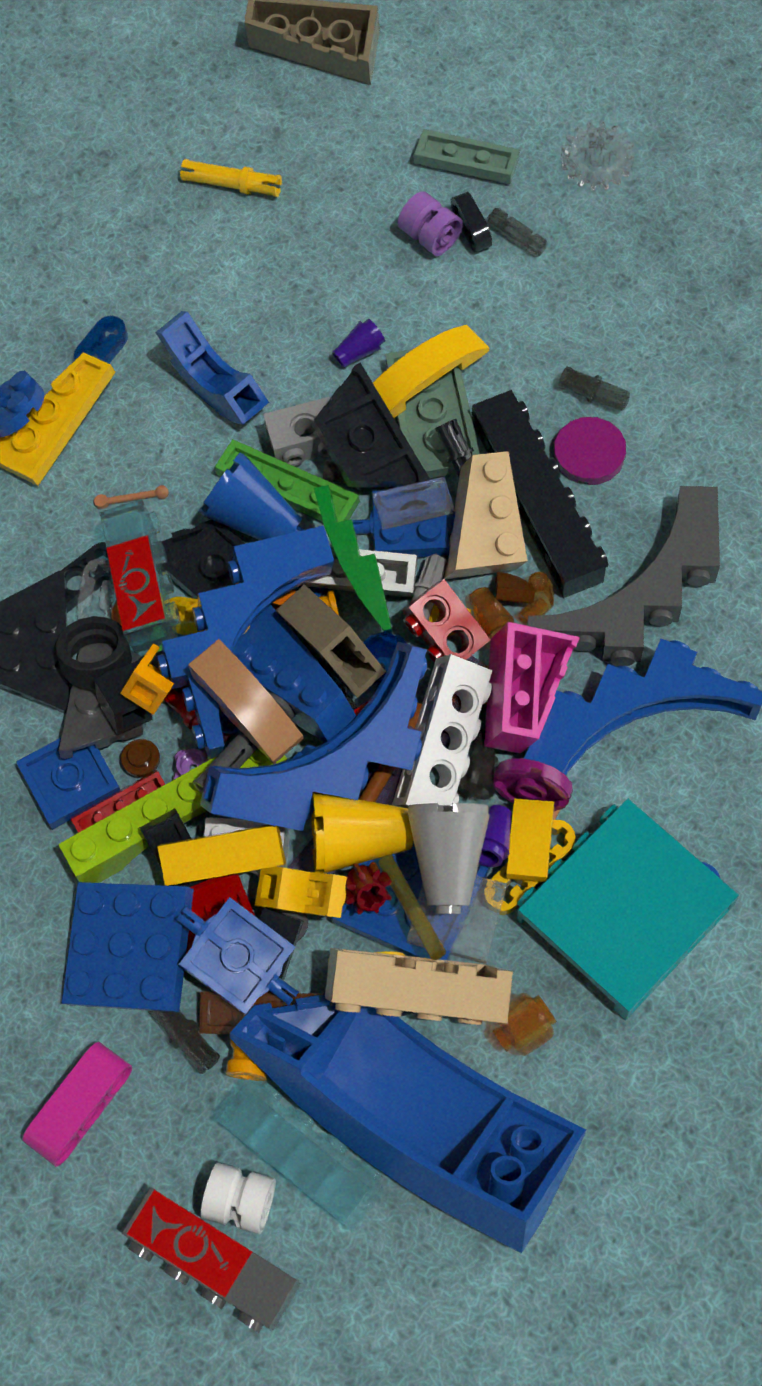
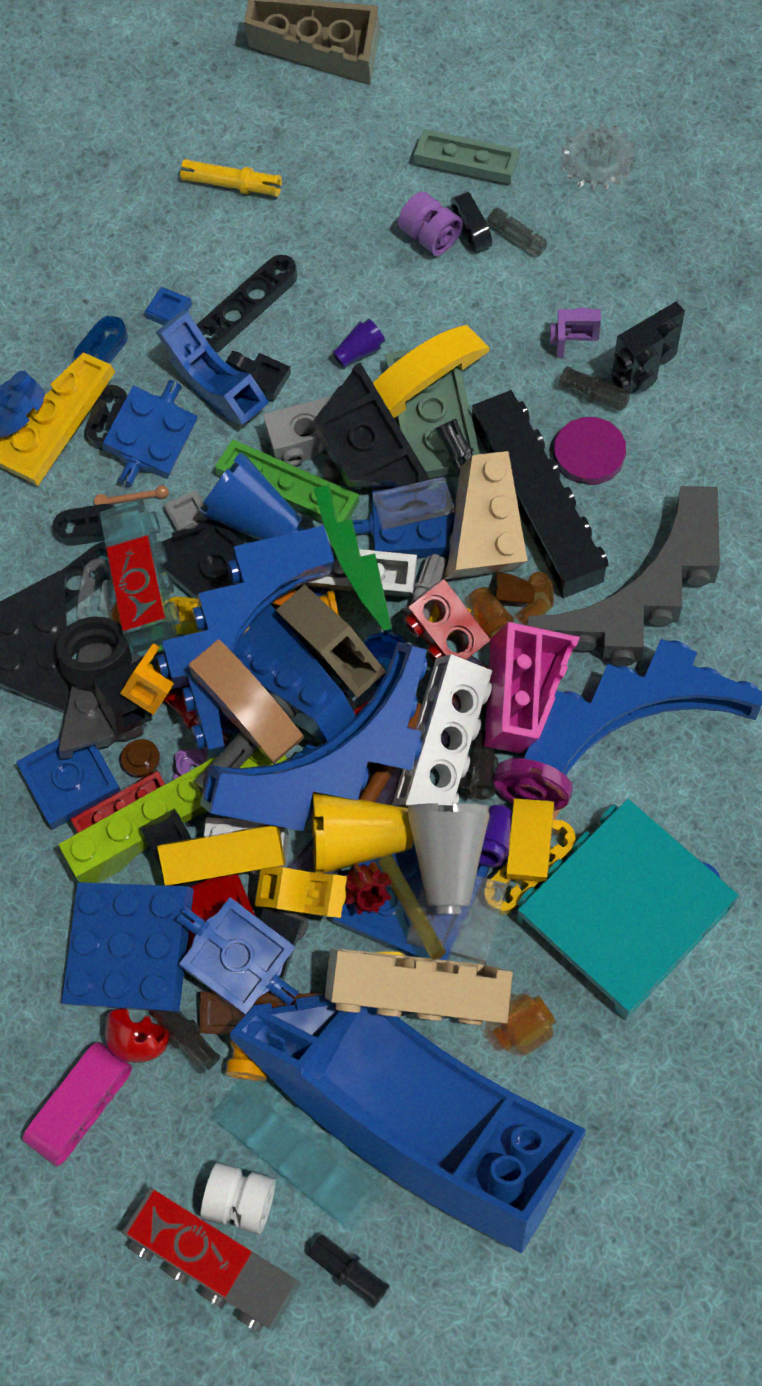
(87, 525): none -> black beam
(100, 414): none -> black beam
(133, 1040): none -> red hair
(149, 432): none -> blue plate
(166, 306): none -> blue tile
(184, 511): none -> light grey tile
(250, 307): none -> black beam
(267, 372): none -> black plate
(348, 1270): none -> black axle
(575, 325): none -> medium lavender bracket
(645, 347): none -> black plate

